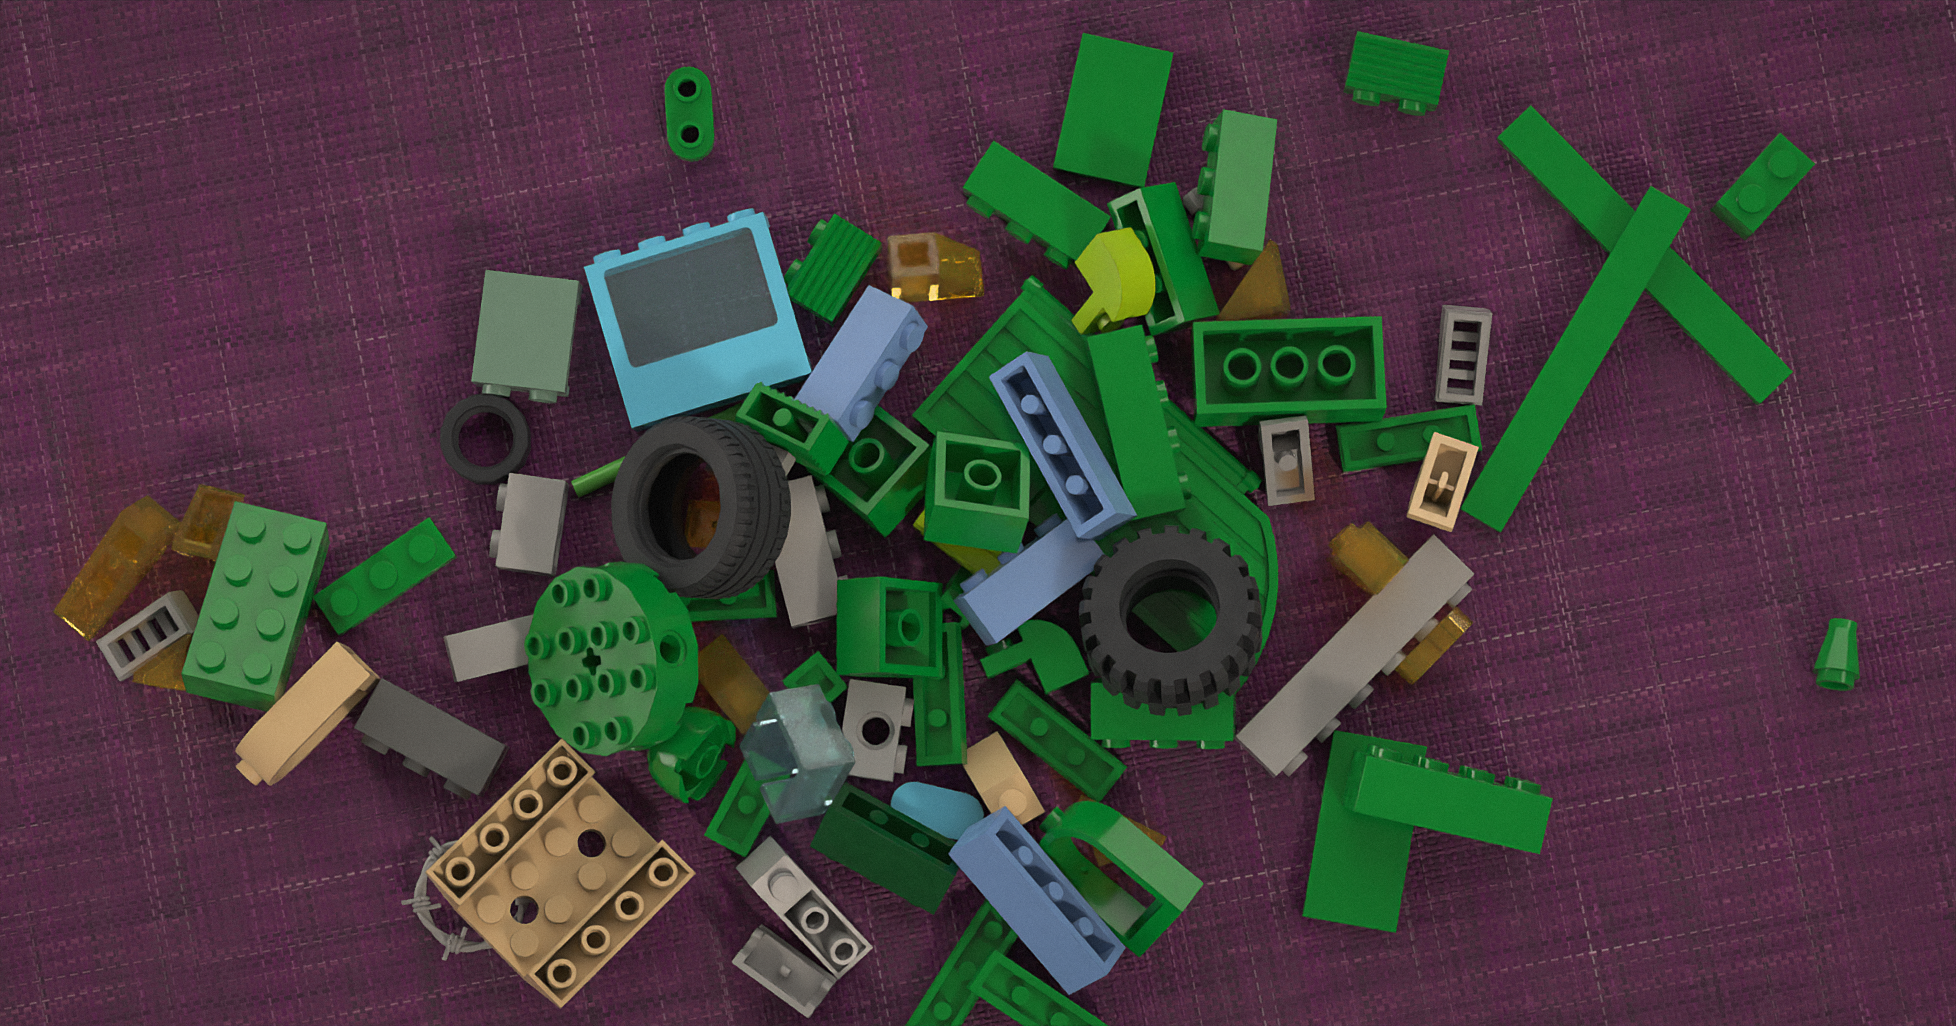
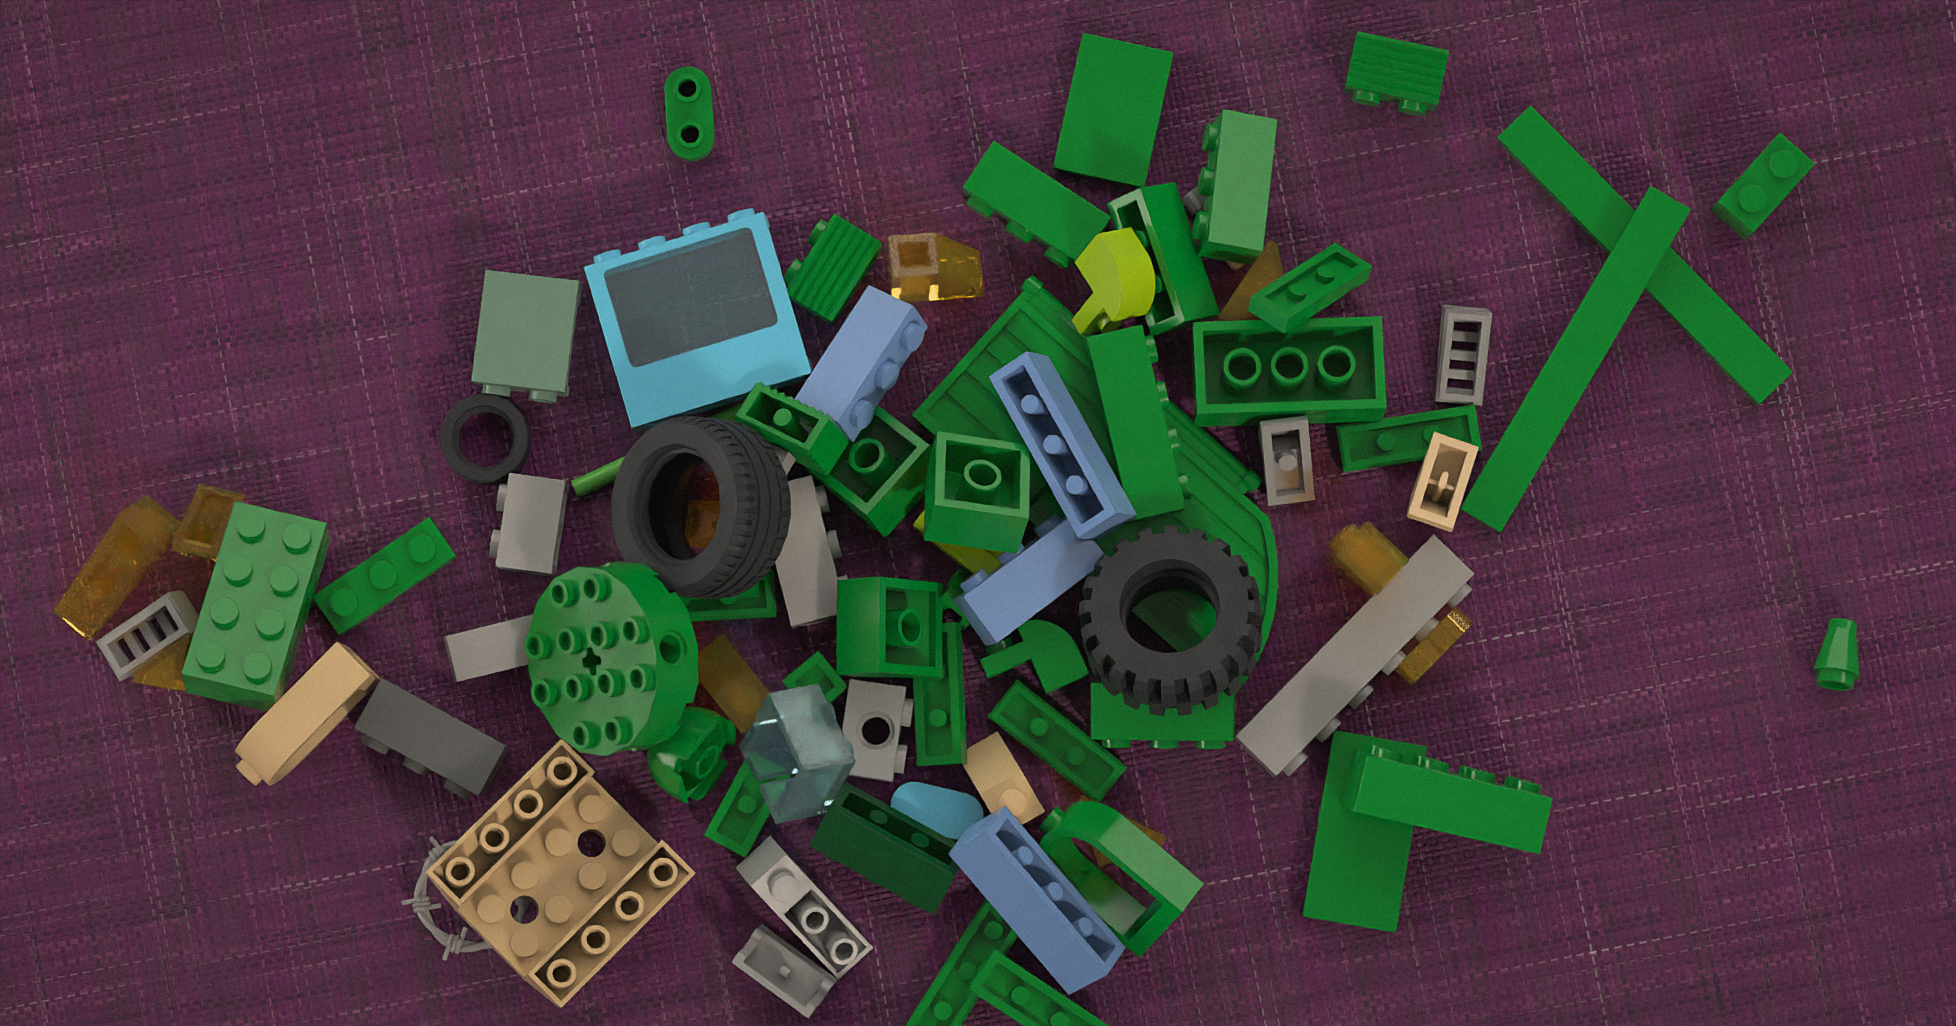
(1309, 288): none -> green plate

